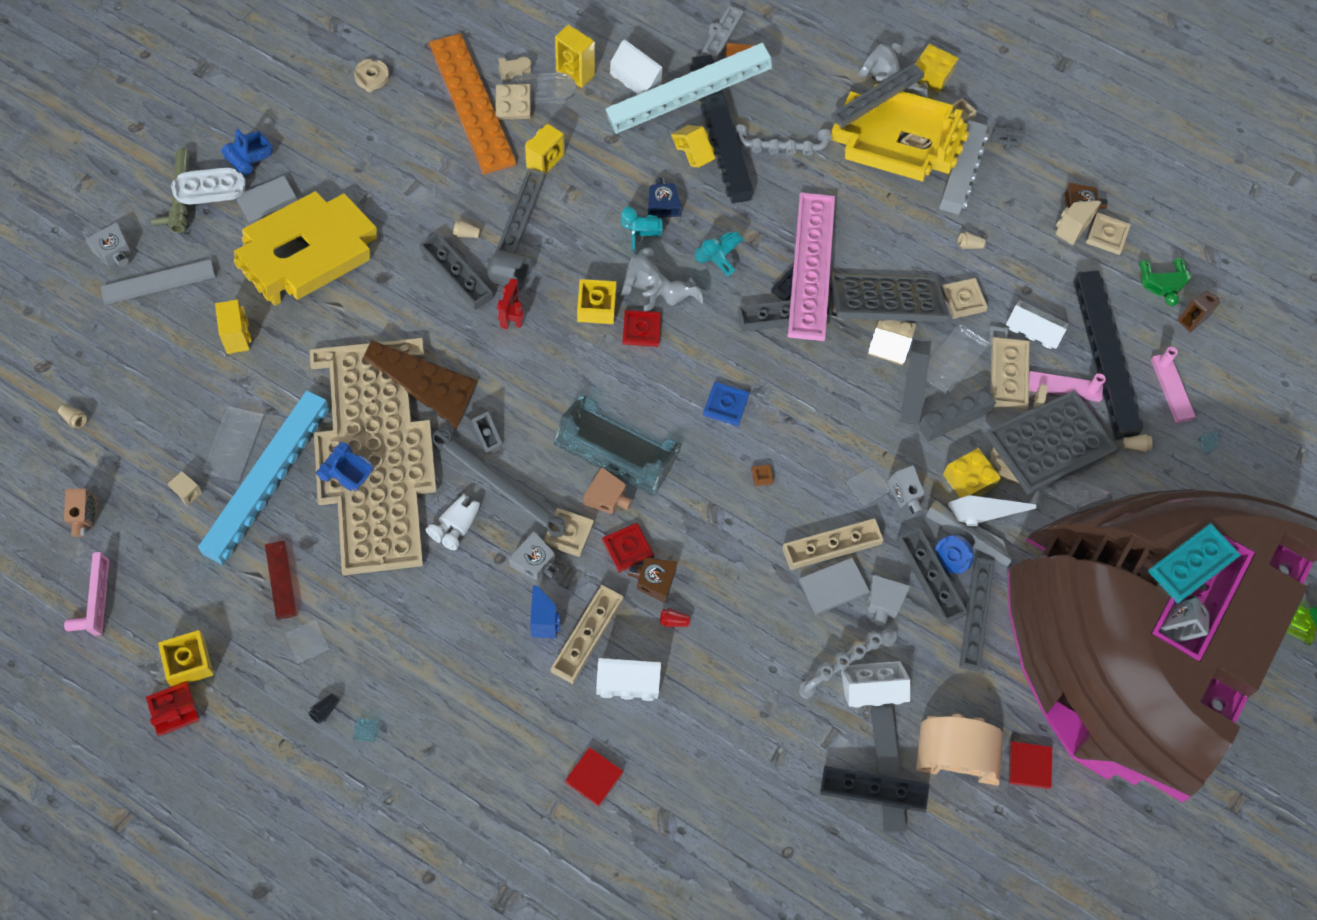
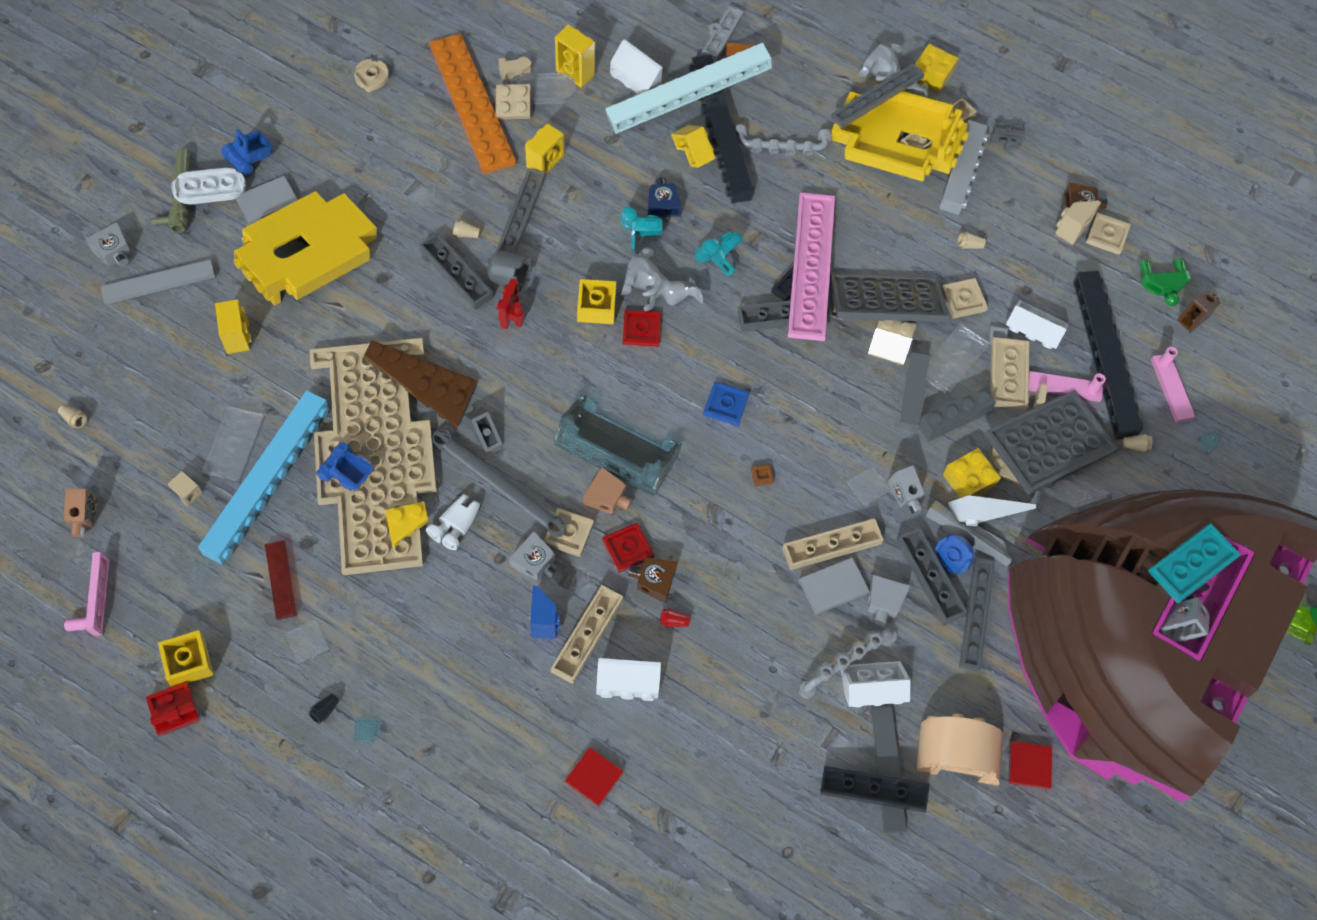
(405, 520): none -> yellow wing

